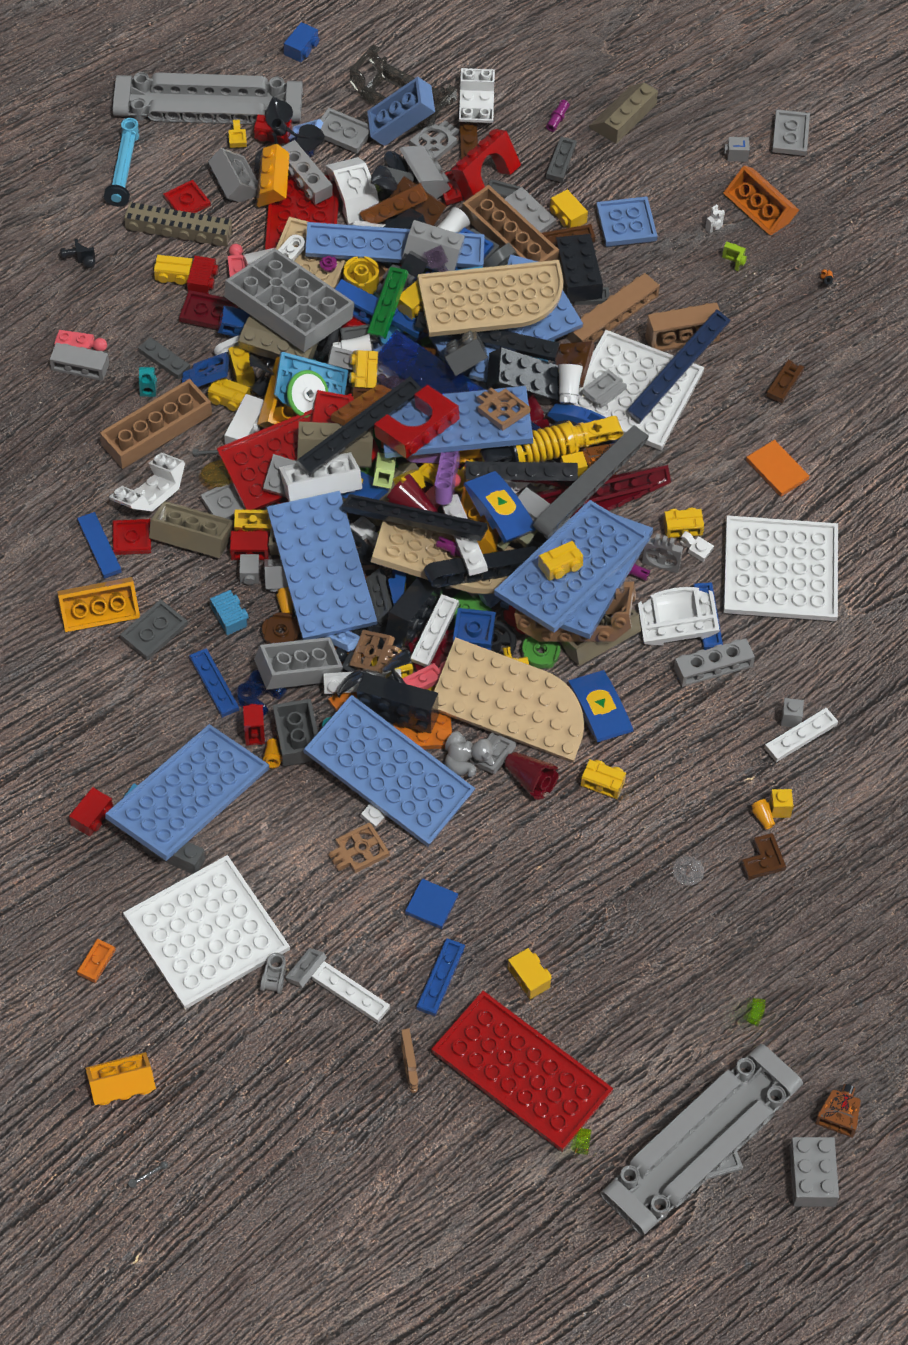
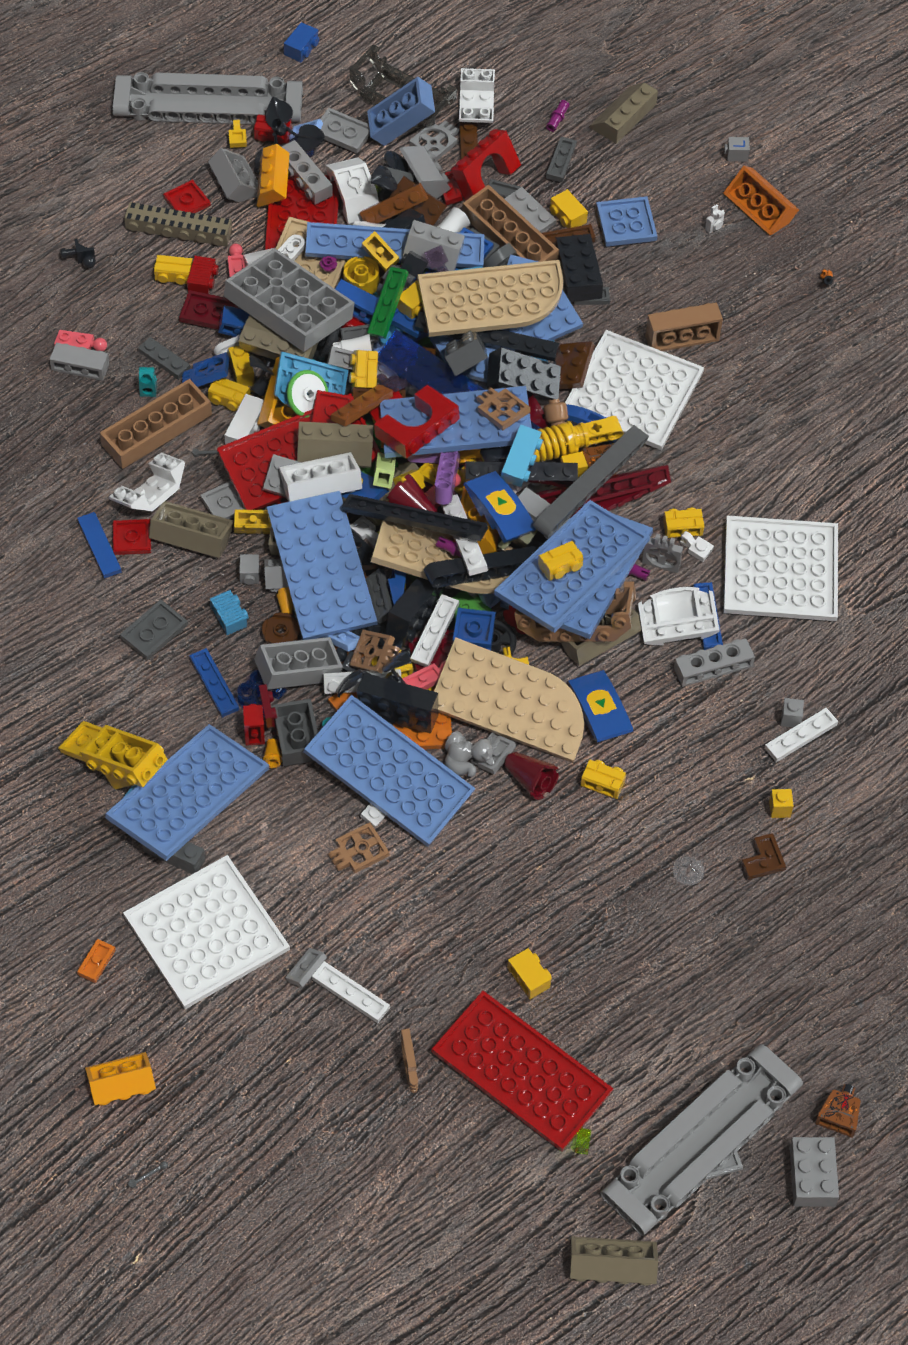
(91, 812): red brick -> none
(98, 604): light orange slope -> none
(115, 753): none -> yellow wedge
(117, 193): medium azure piece -> none
(215, 474): clear yellow tile -> none
(249, 543): red brick -> none
(267, 698): none -> dark red plate
(274, 976): light grey piece -> none
(358, 426): black plate -> none
(380, 251): none -> yellow brick
(431, 903): blue tile -> none
(440, 977): blue tile -> none
(521, 456): none -> medium azure brick
(537, 659): bright green plate -> none
(555, 412): none -> medium nougat head
(569, 383): white plant -> none
(604, 388): light grey plate -> none
(613, 1260): none -> dark tan slope
(616, 309): medium nougat brick -> none
(678, 366): dark blue tile -> none
(734, 253): lime bracket -> none
(757, 1011): clear neon green piece -> none
(763, 813): light orange cone -> none
(777, 468): orange tile -> none
(785, 381): reddish brown plate -> none
(791, 132): light grey plate -> none

